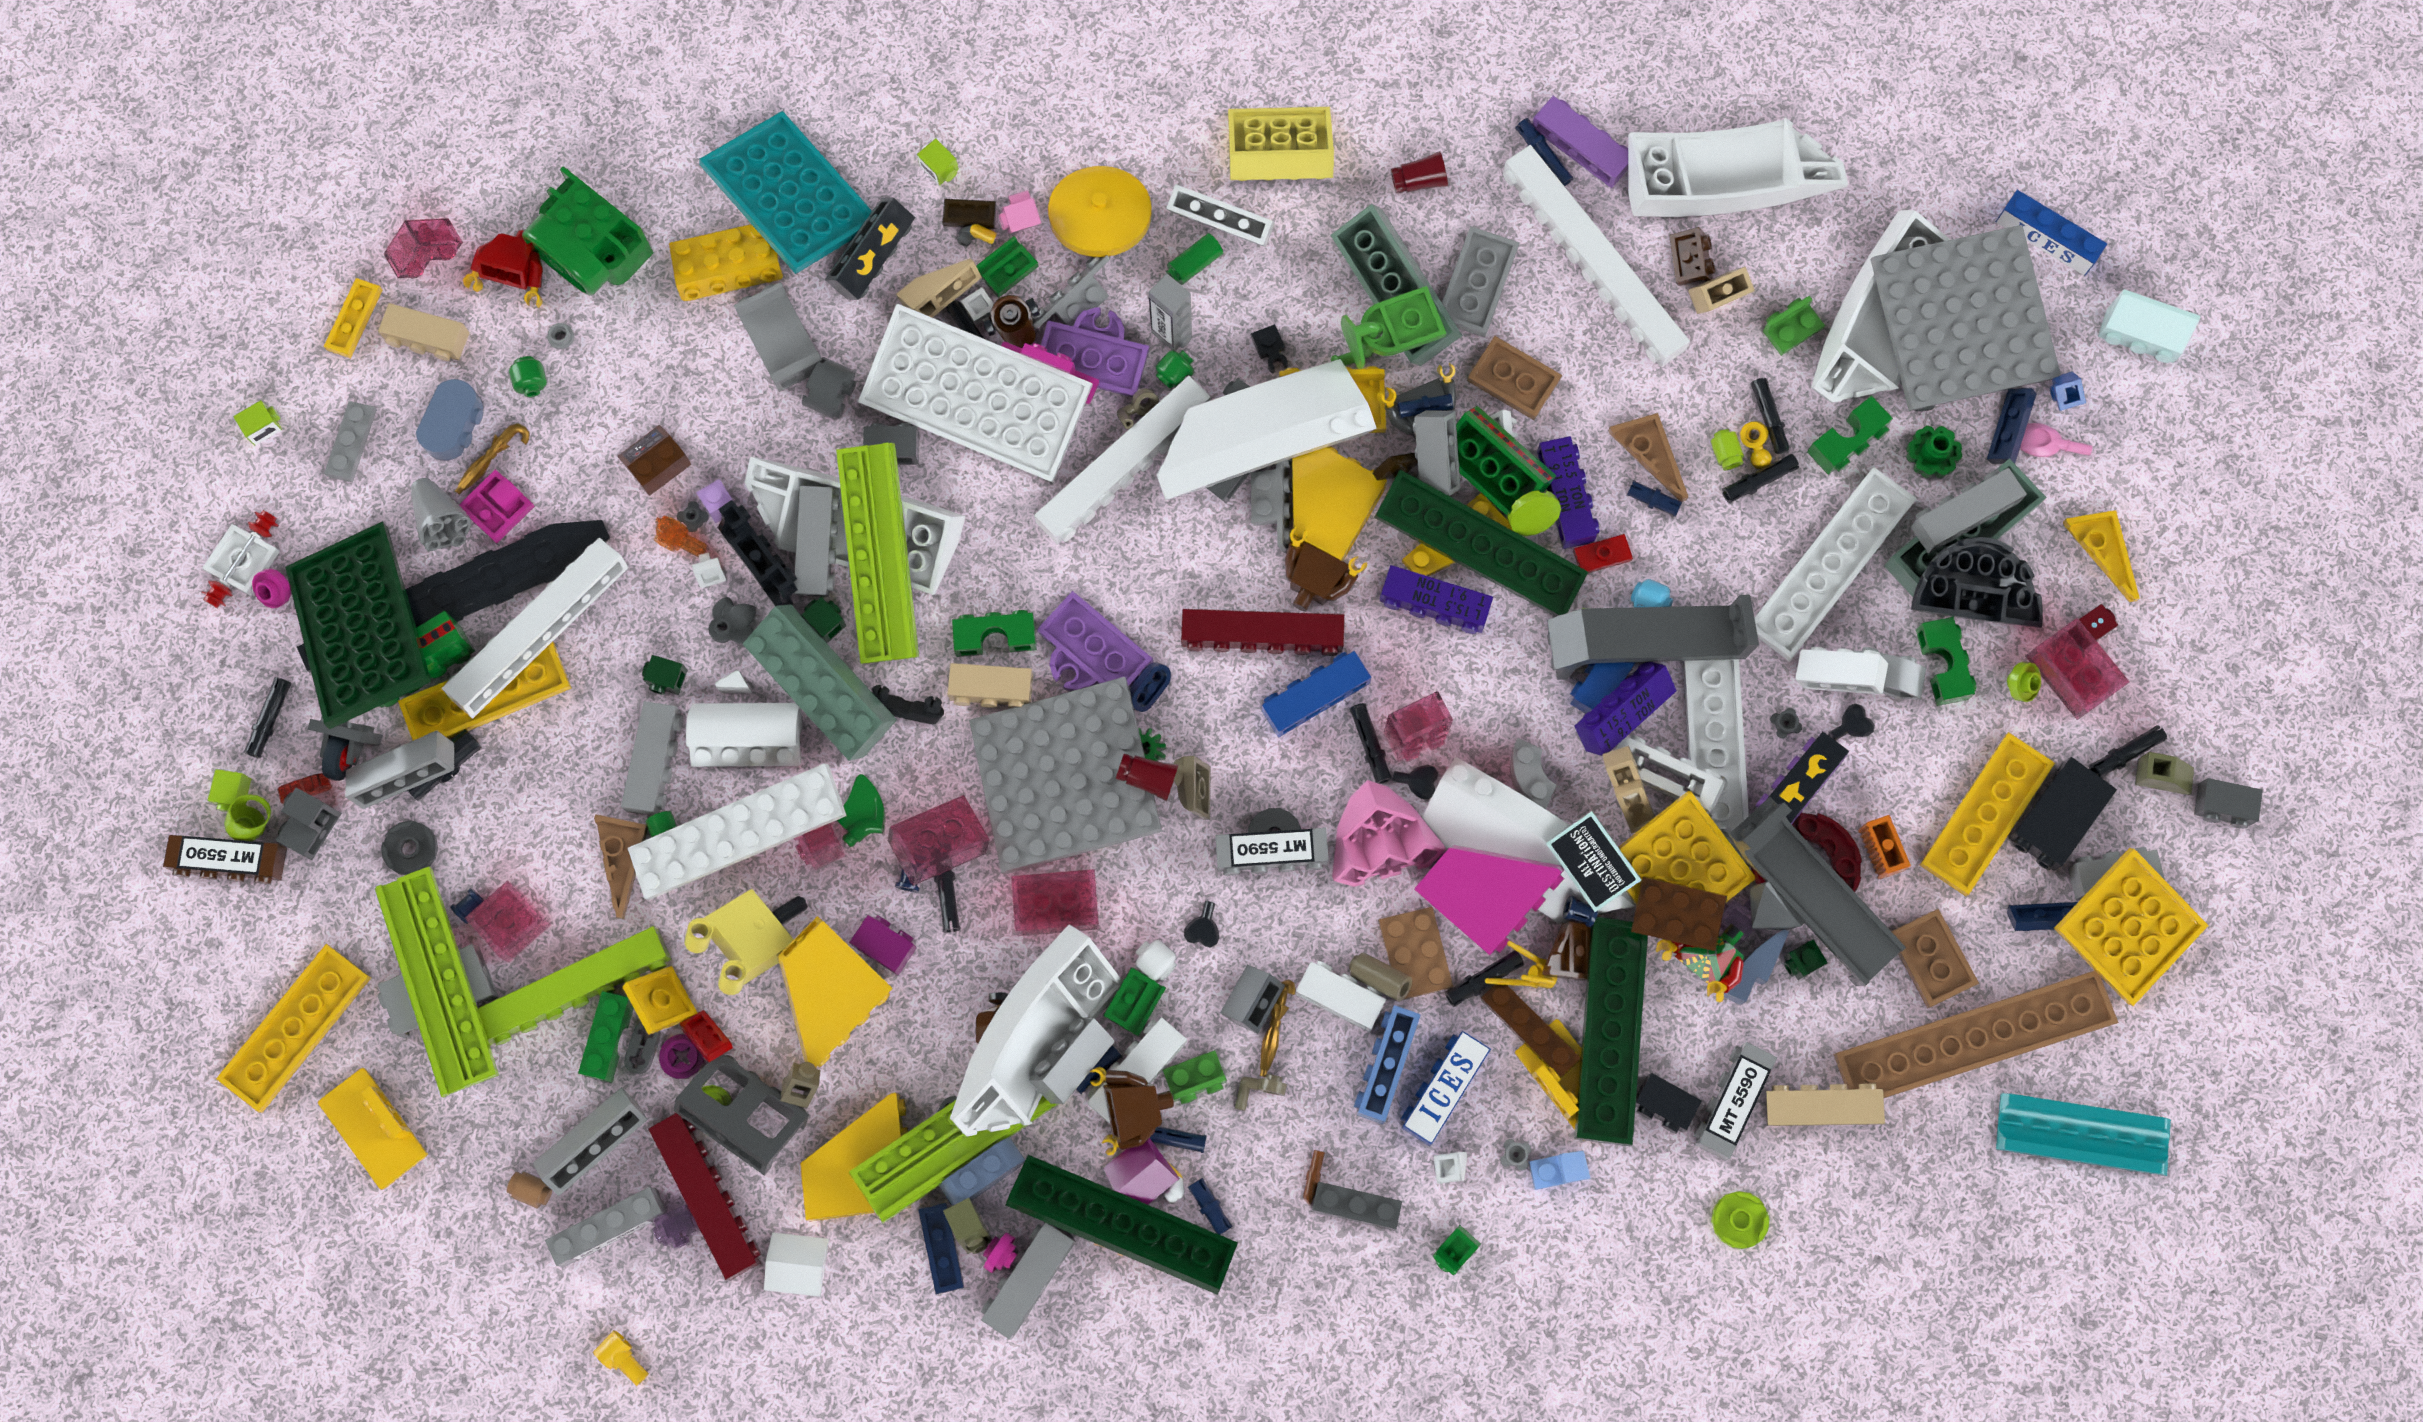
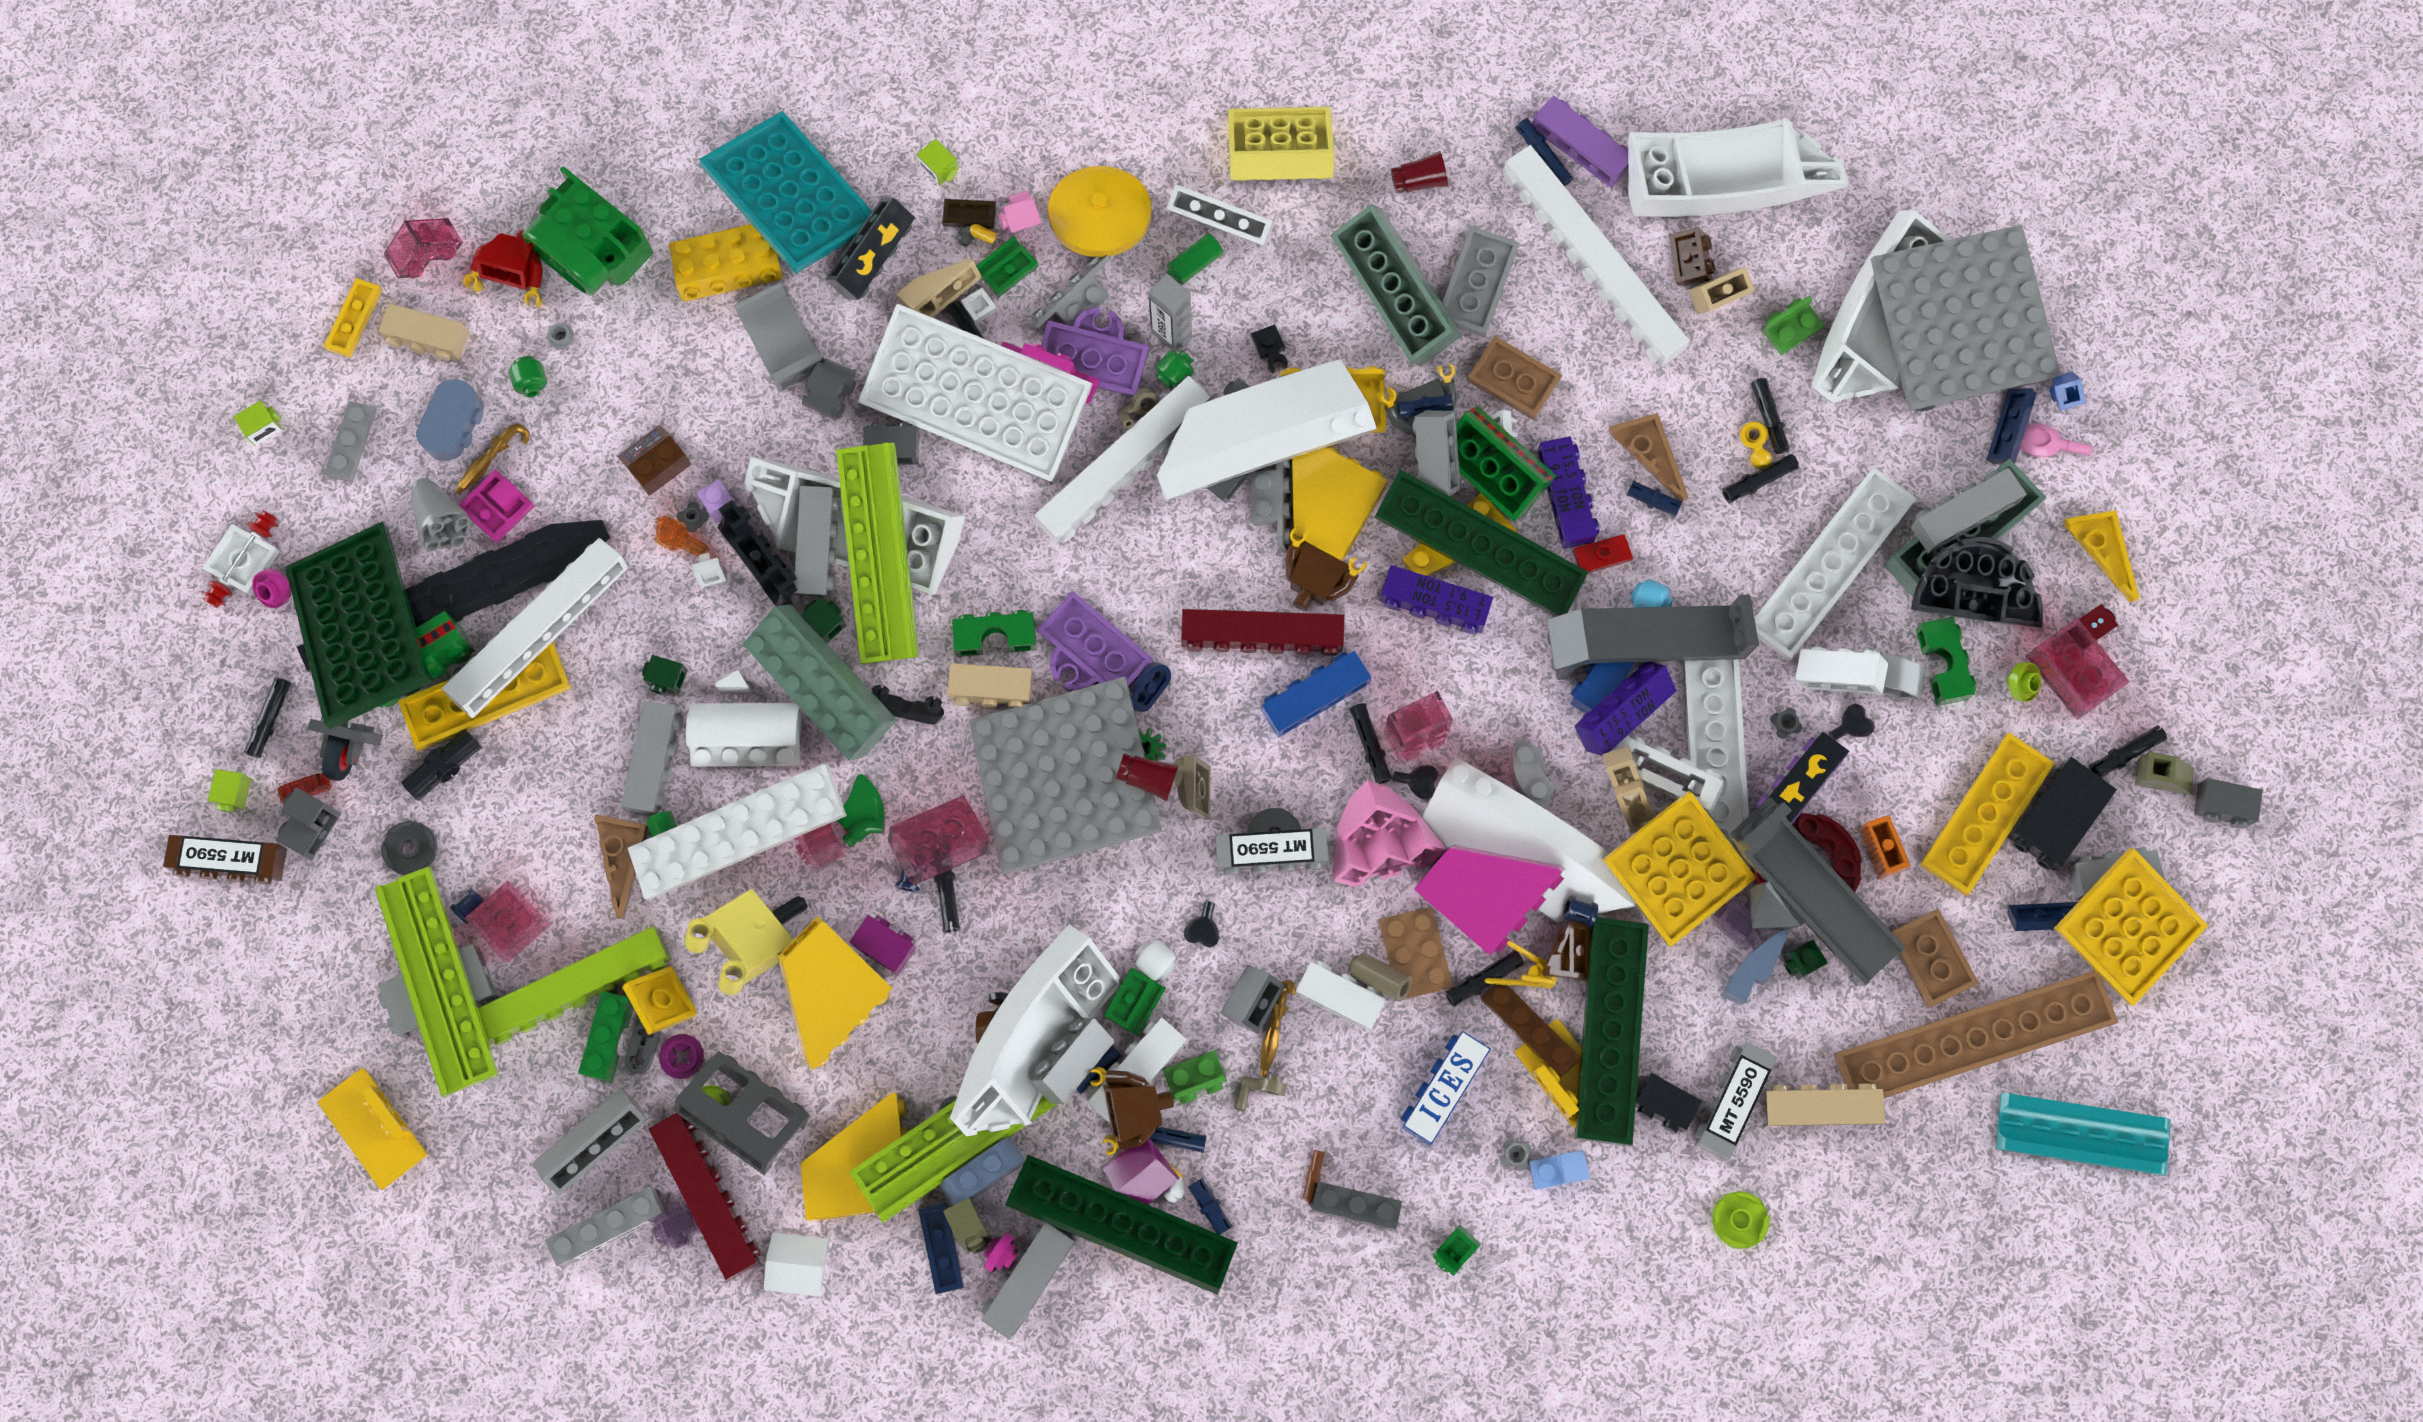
(242, 817): lime helmet -> none
(293, 1028): yellow plate -> none
(399, 770): light grey brick -> none
(529, 1189): medium nougat brick -> none
(616, 1354): yellow pin -> none
(706, 1036): red plate -> none
(735, 618): dark grey plate -> none
(801, 1077): dark tan brick -> none
(1013, 320): reddish brown cap -> none
(1054, 900): clear pink brick -> none
(1390, 1059): medium blue brick -> none
(1393, 464): dark brown plate -> none
(1402, 321): bright green plate -> none
(1450, 1167): white slope -> none
(1534, 513): lime tile -> none
(1593, 861): black tile -> none
(1679, 913): reddish brown plate -> none
(1718, 968): torso -> none
(1727, 449): lime brick -> none
(1868, 422): green arch -> none
(1934, 452): green plant -> none
(2052, 232): blue brick -> none
(2148, 326): light aqua slope -> none

